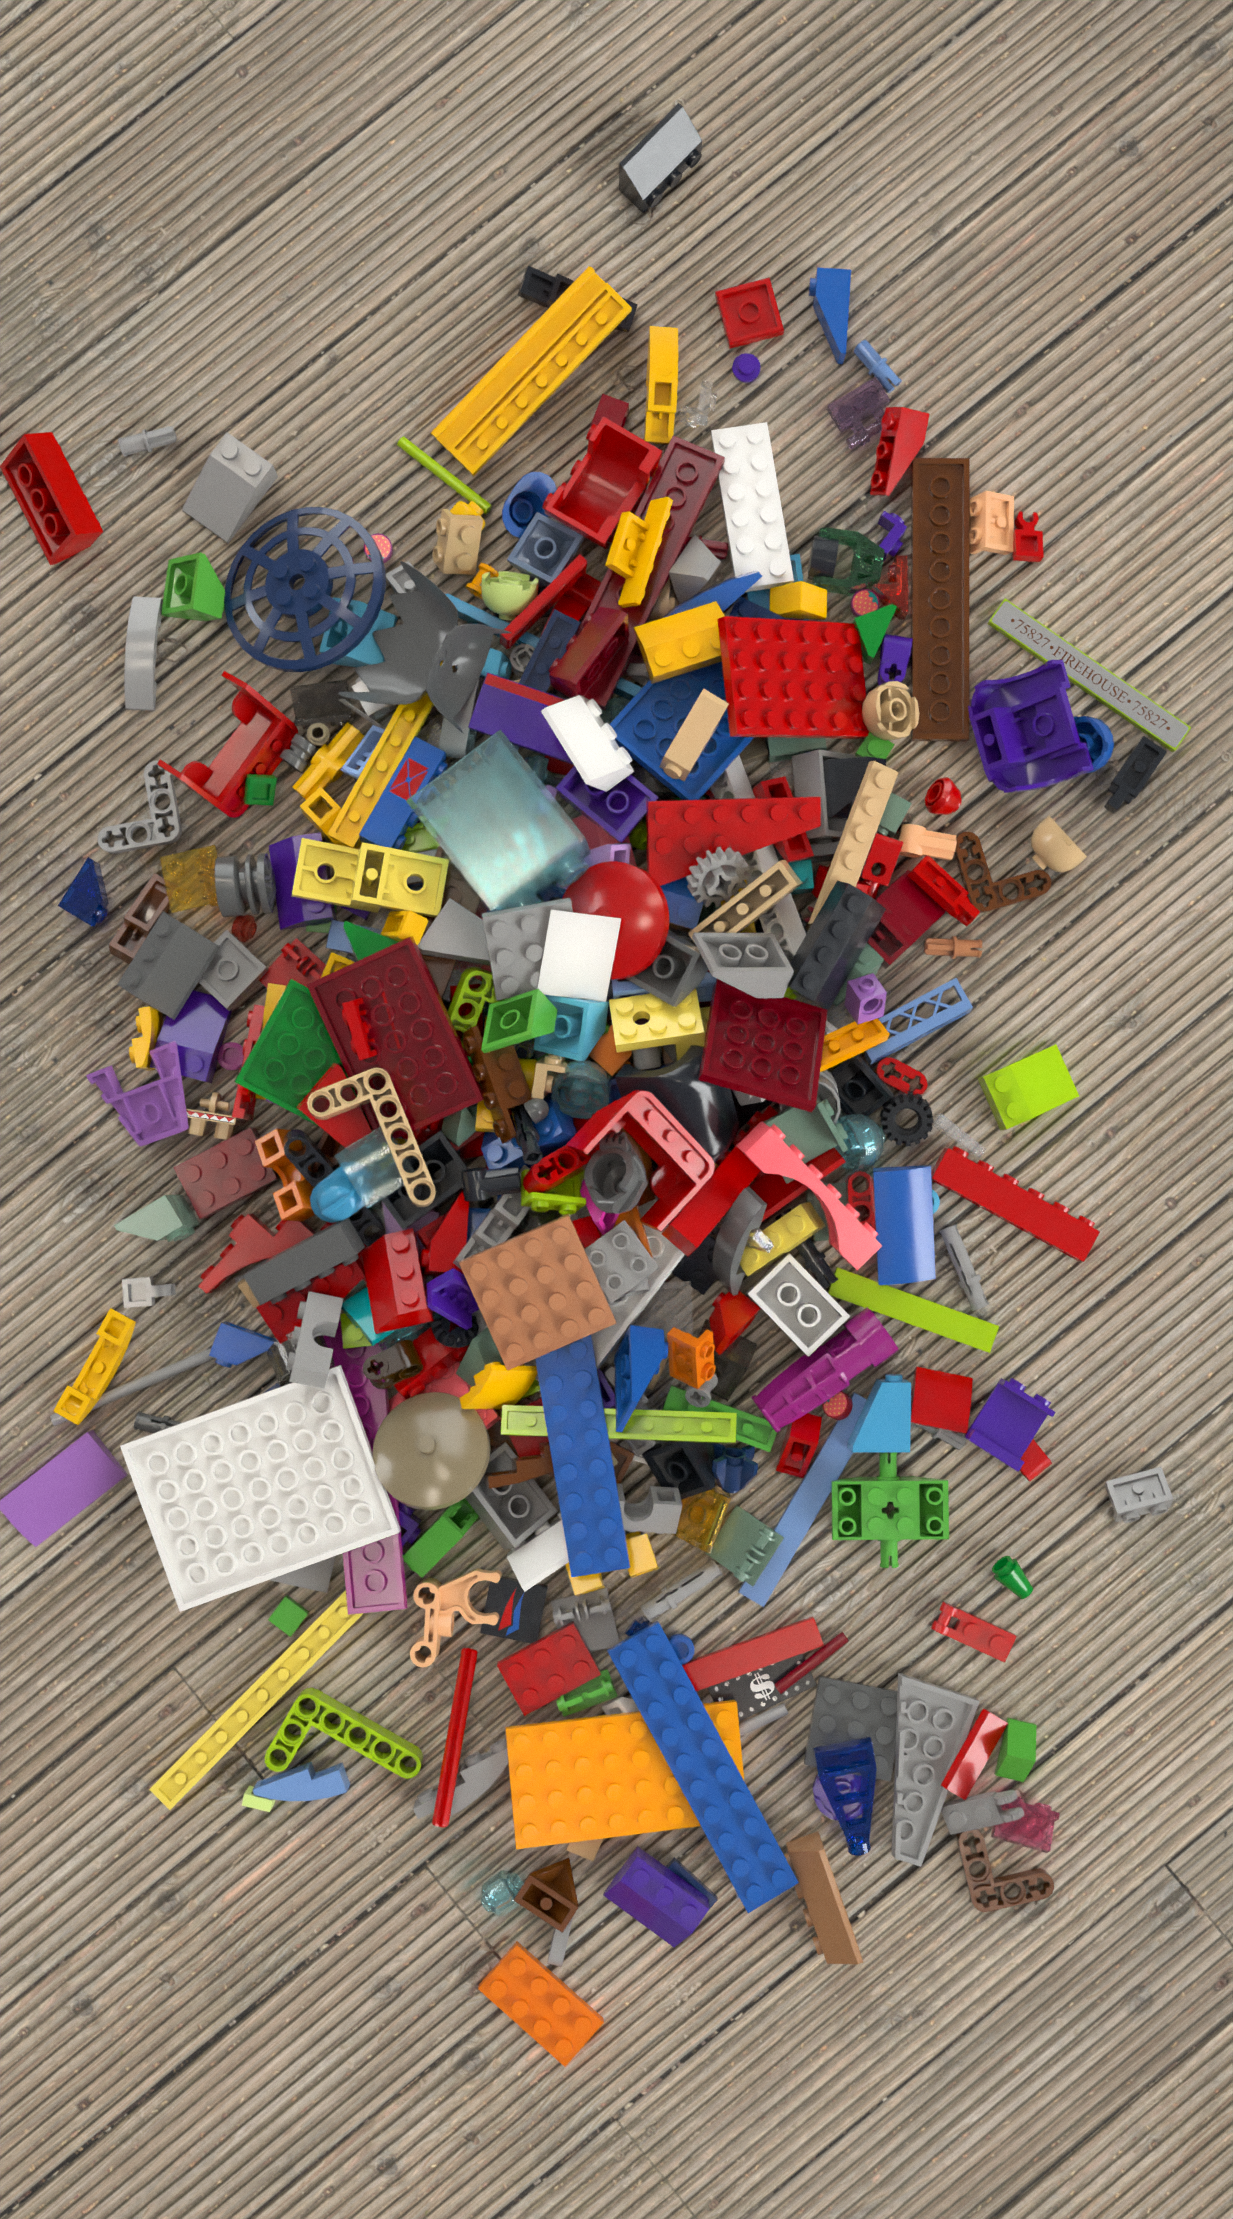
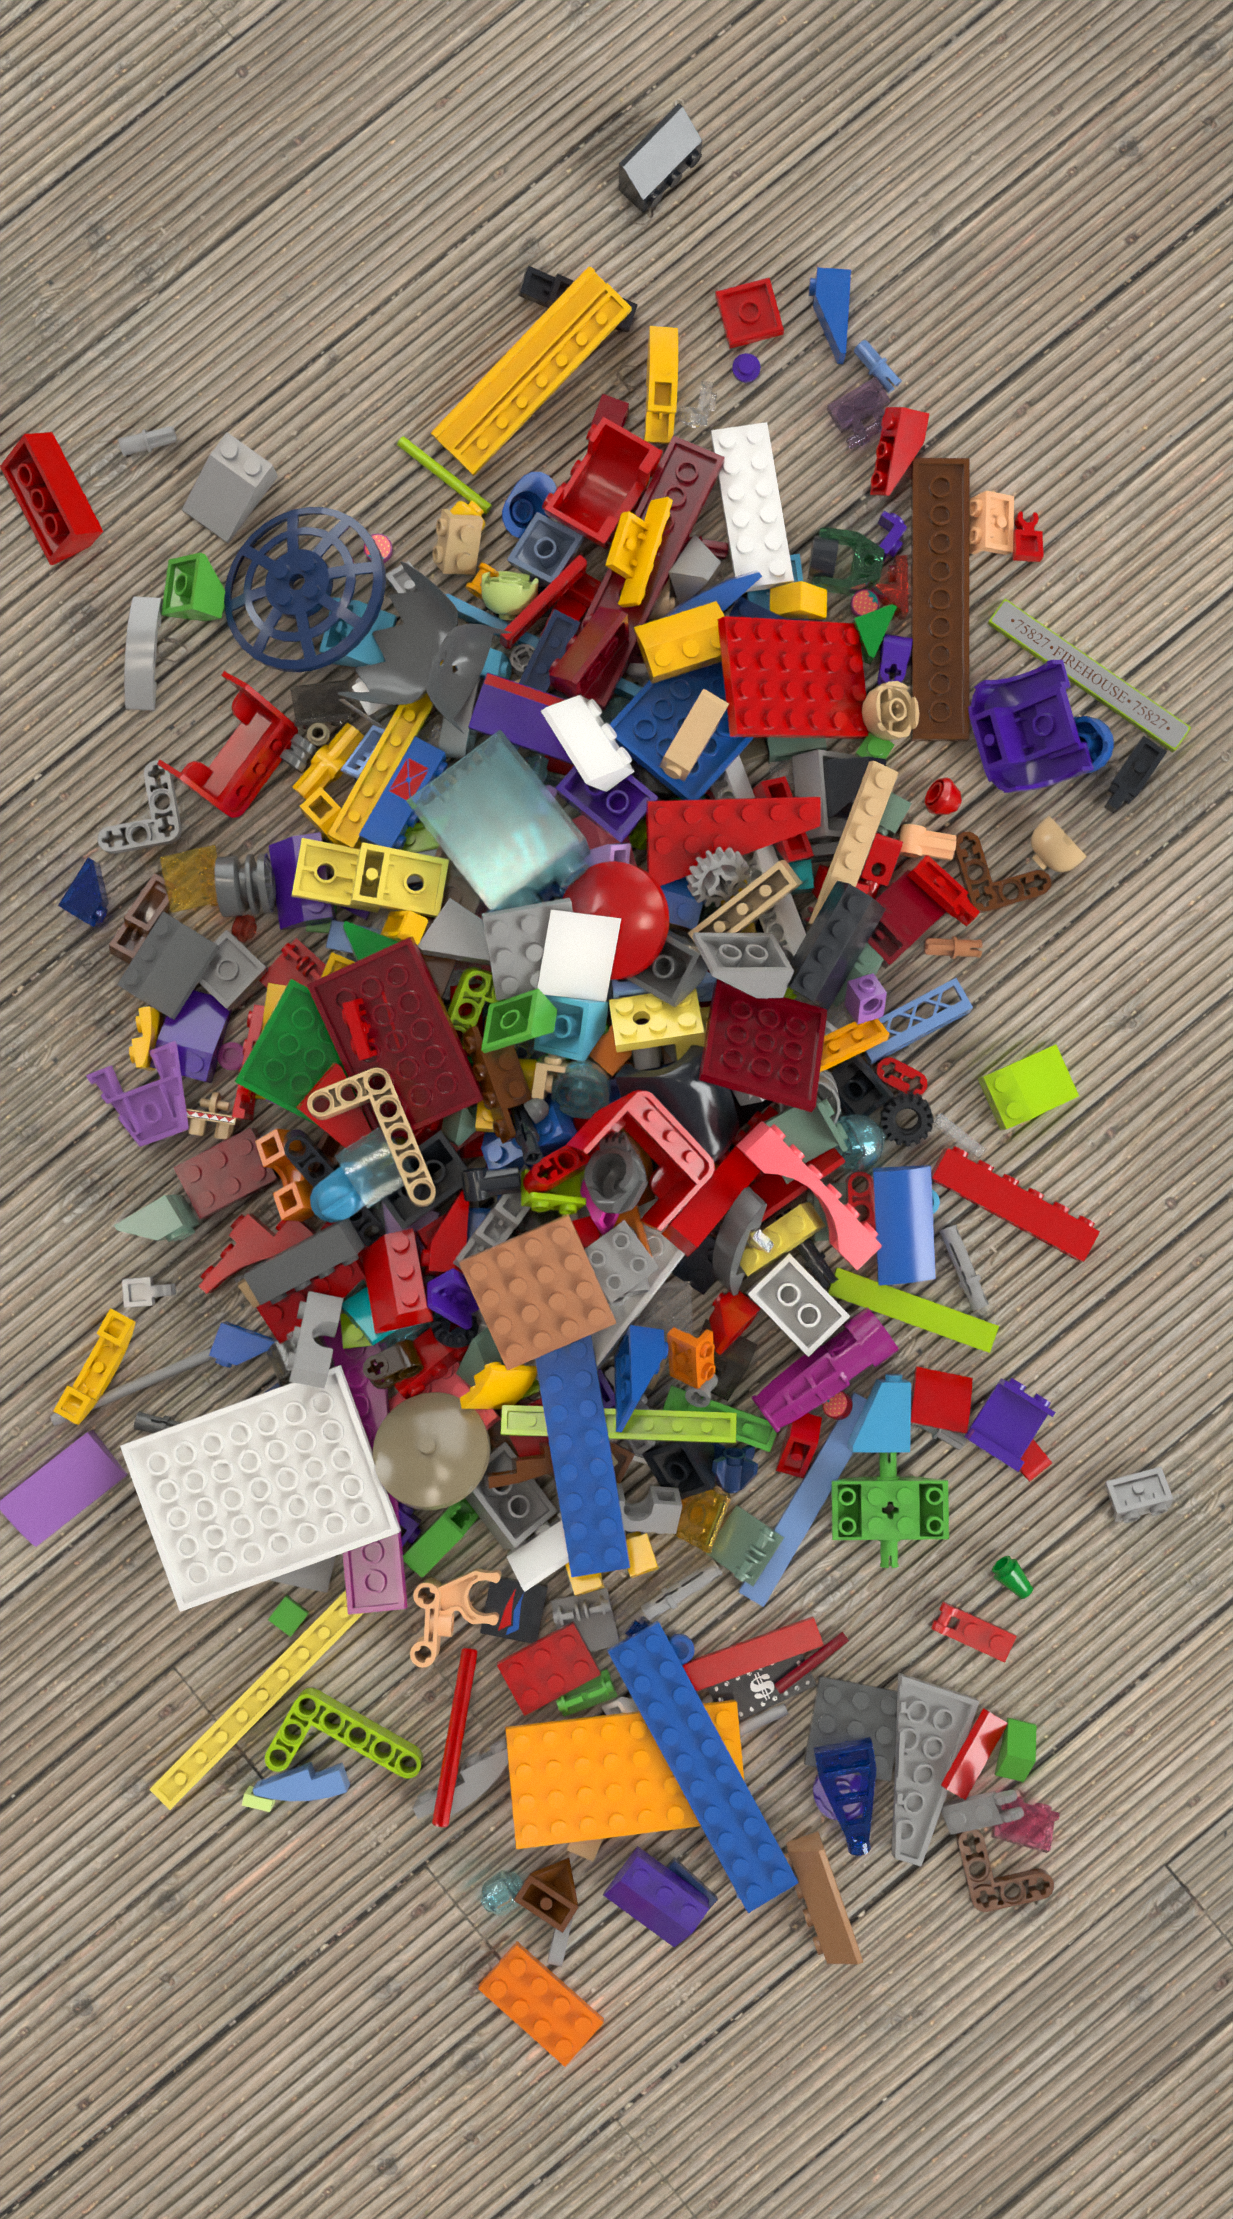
(260, 789): green tile -> none

